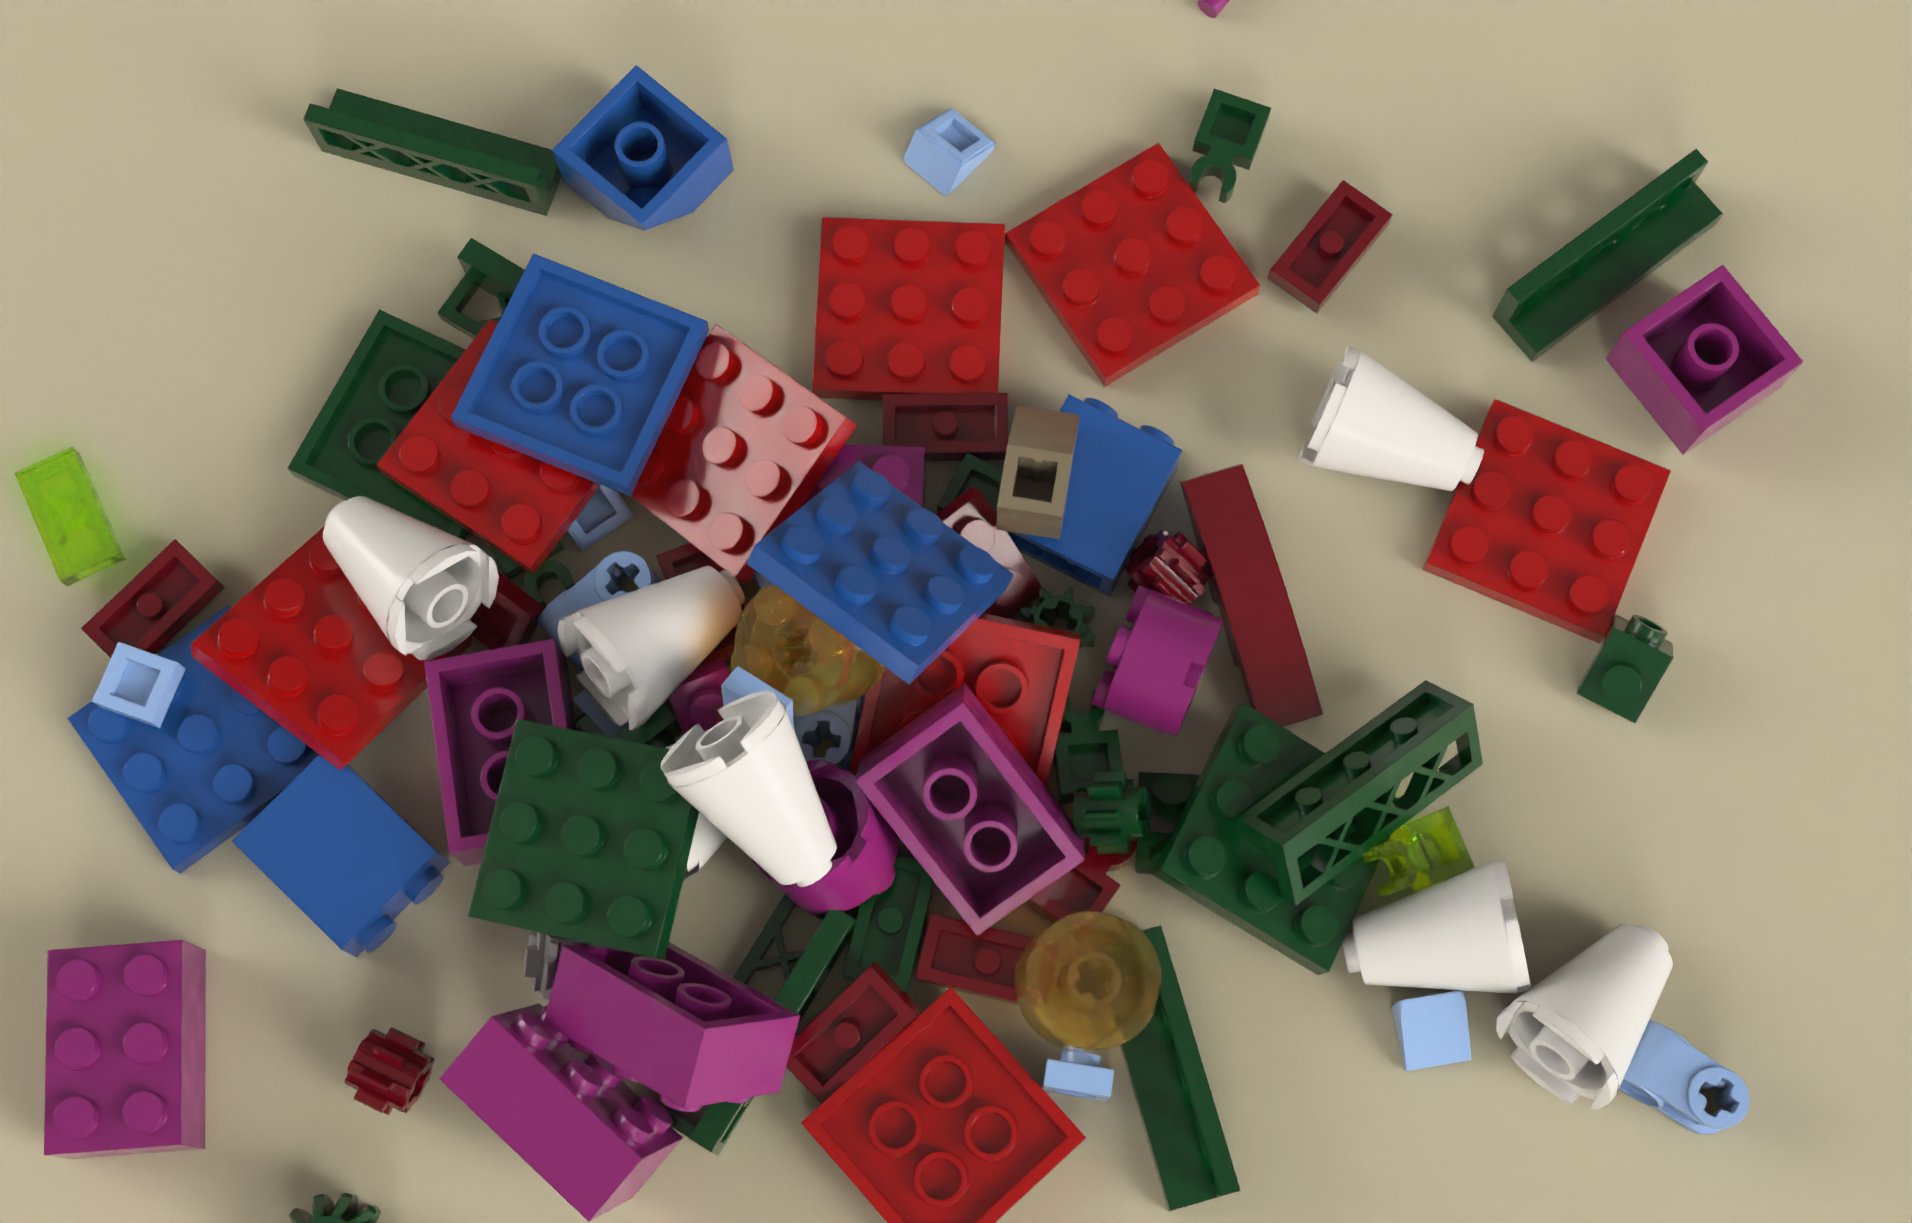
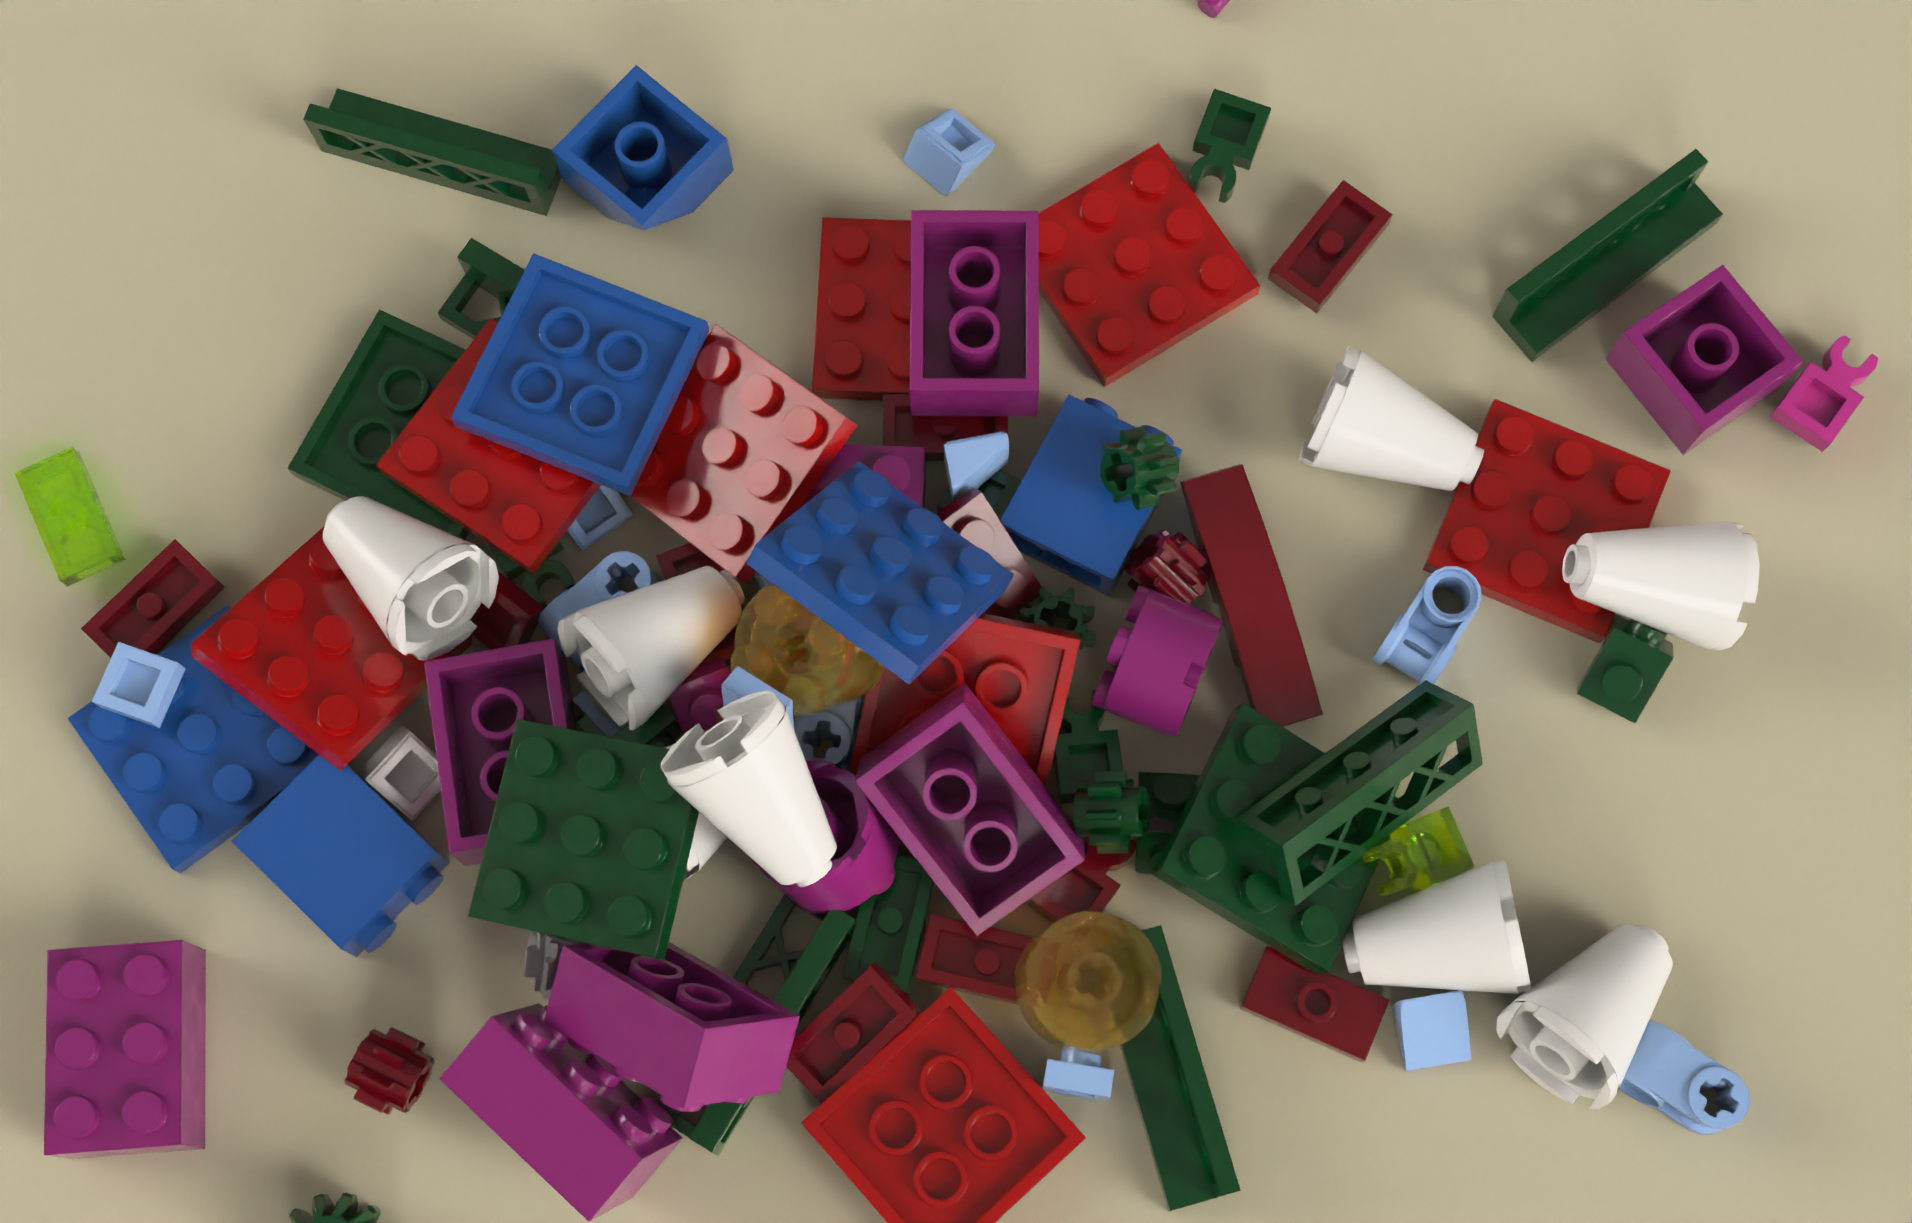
(404, 772): none -> white slope
(974, 313): none -> magenta brick
(974, 460): none -> light blue slope
(1037, 472): dark tan slope -> none
(1139, 467): none -> dark green gear
(1315, 1005): none -> dark red plate
(1426, 636): none -> light blue piece
(1670, 578): none -> white cone
(1822, 398): none -> dark pink plate

